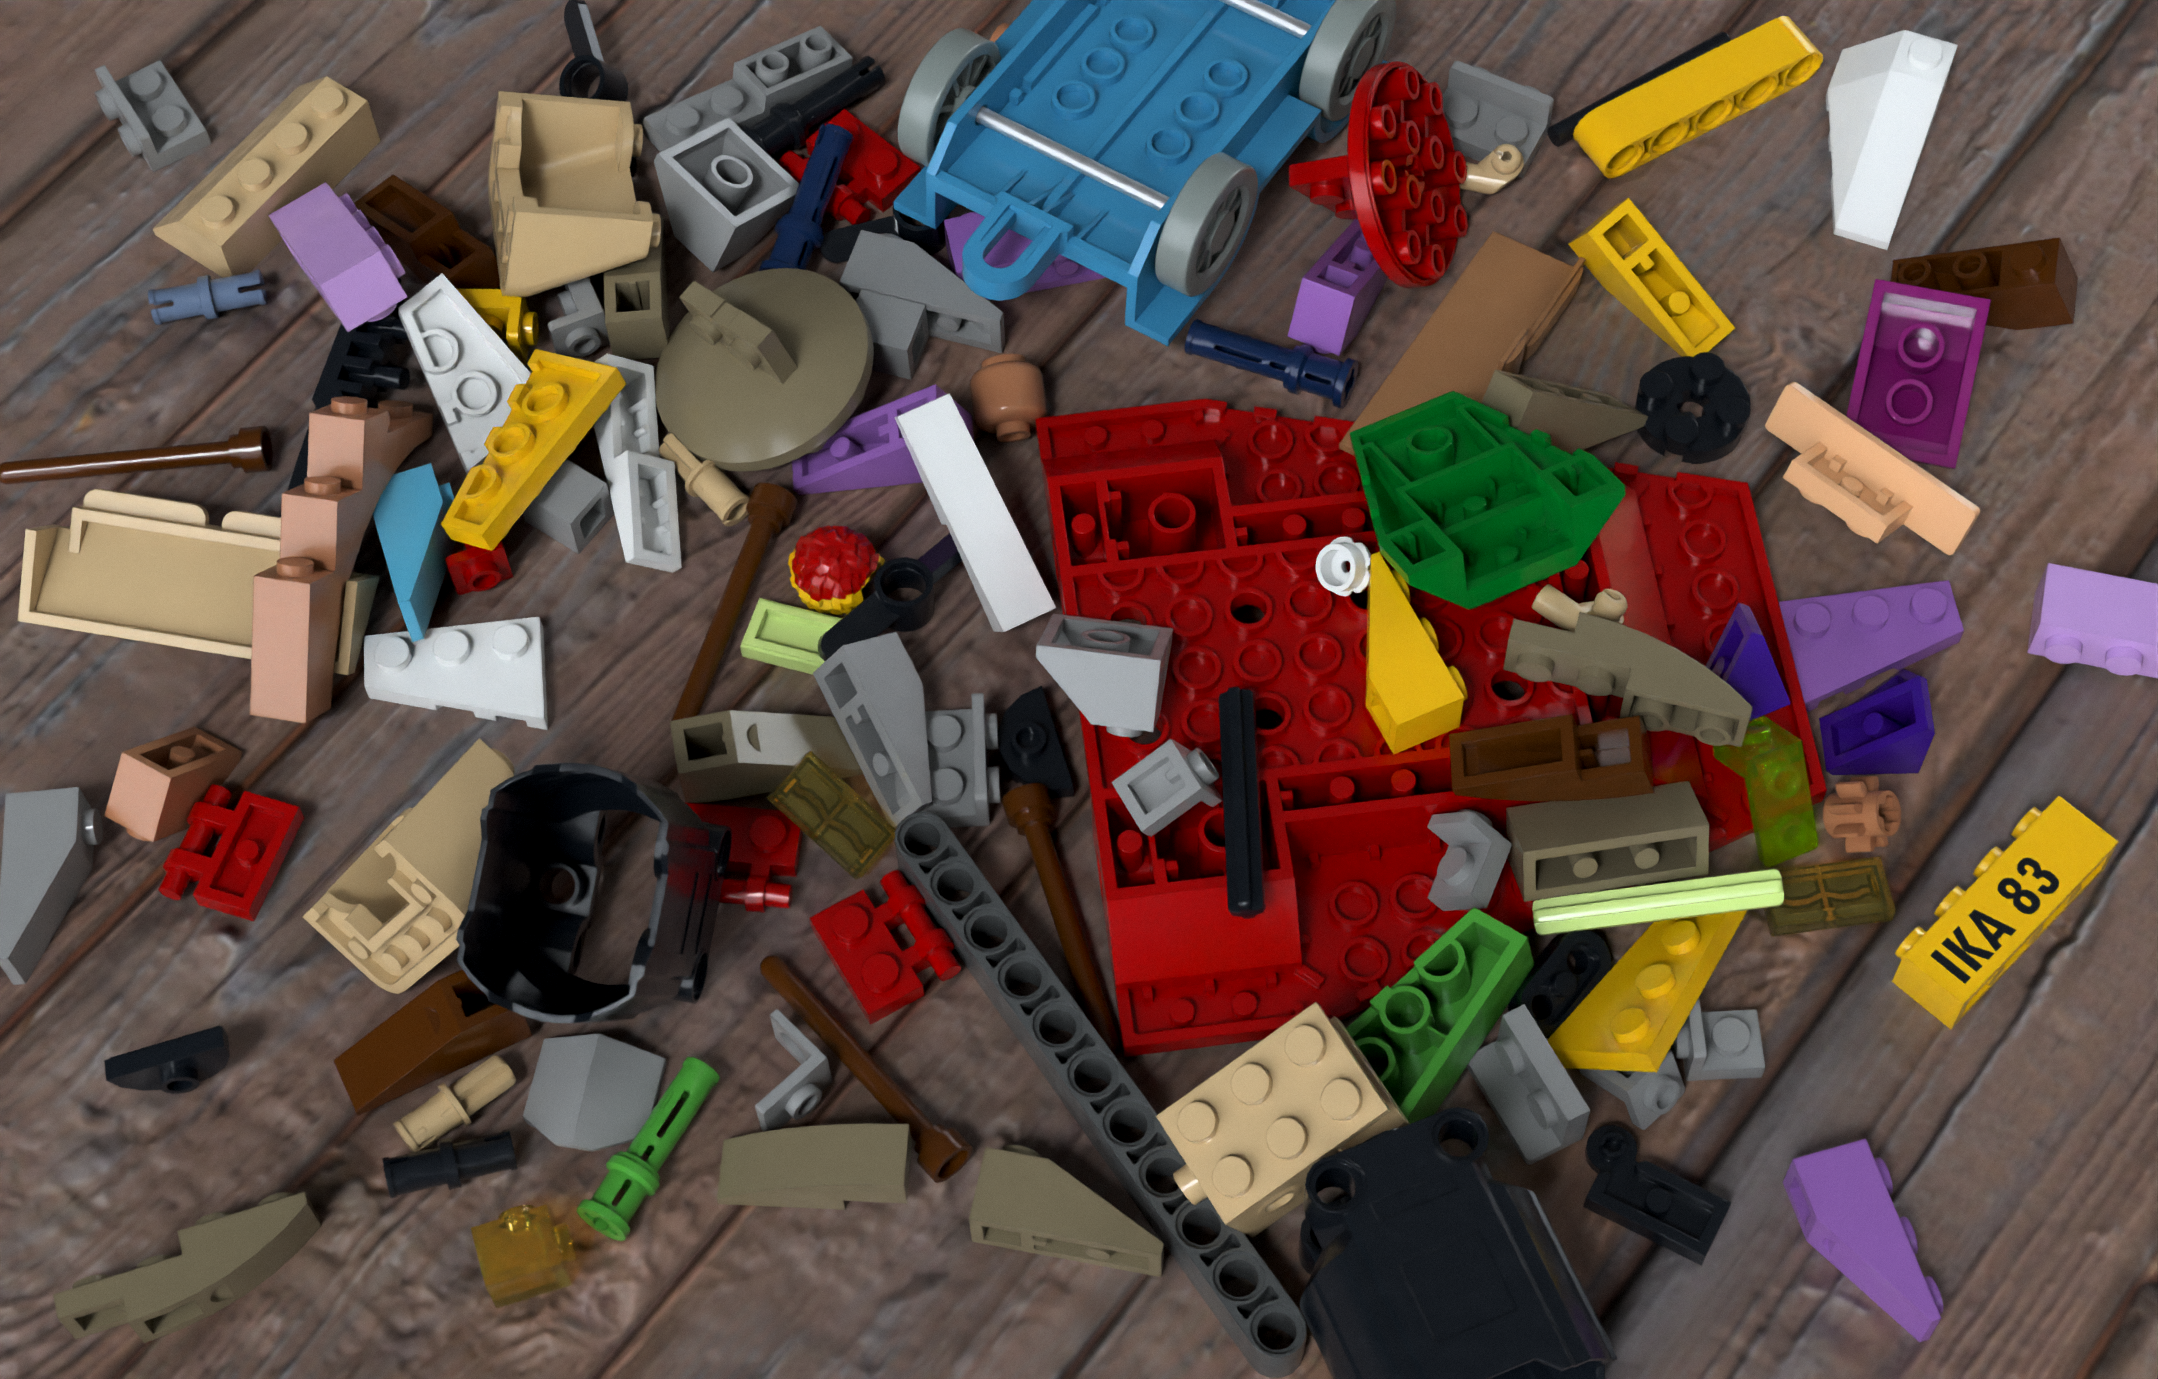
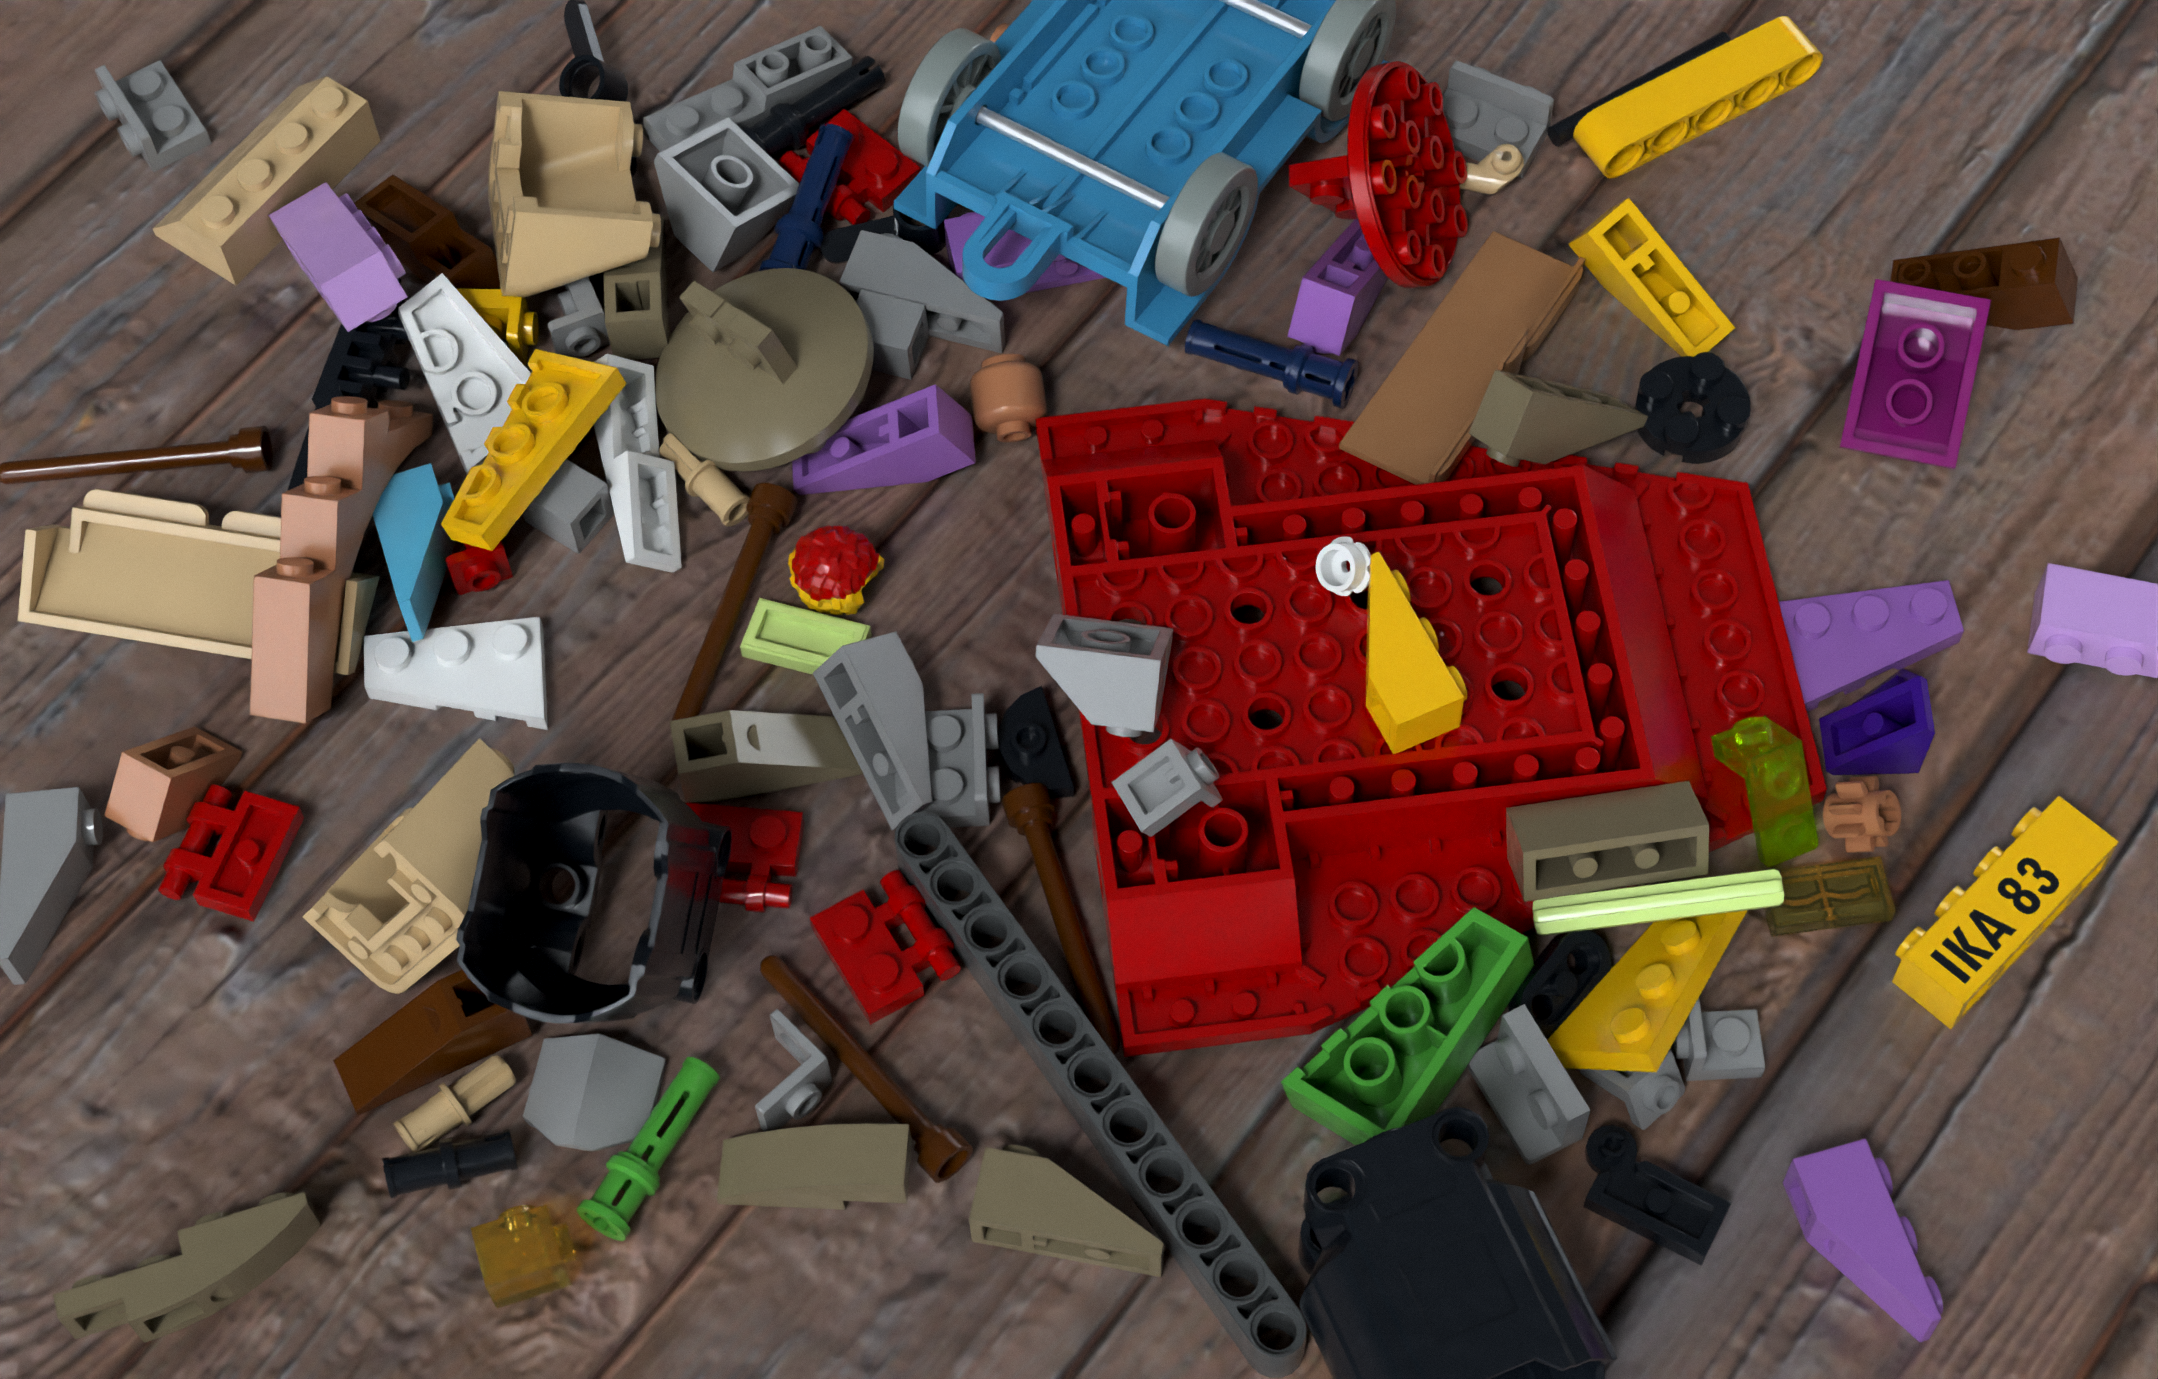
(173, 1064): black plate -> none
(207, 297): sand blue pin -> none
(833, 815): clear yellow tile -> none
(881, 612): black piece -> none
(974, 514): white slope -> none
(1241, 803): black axle -> none
(1273, 1116): tan torso -> none
(1471, 862): light grey bracket -> none
(1475, 502): green wedge -> none
(1553, 760): reddish brown slope -> none
(1565, 611): tan arm -> none
(1651, 676): dark tan slope -> none
(1747, 664): dark purple slope -> none
(1864, 477): light nougat bracket -> none
(1879, 124): white wedge -> none

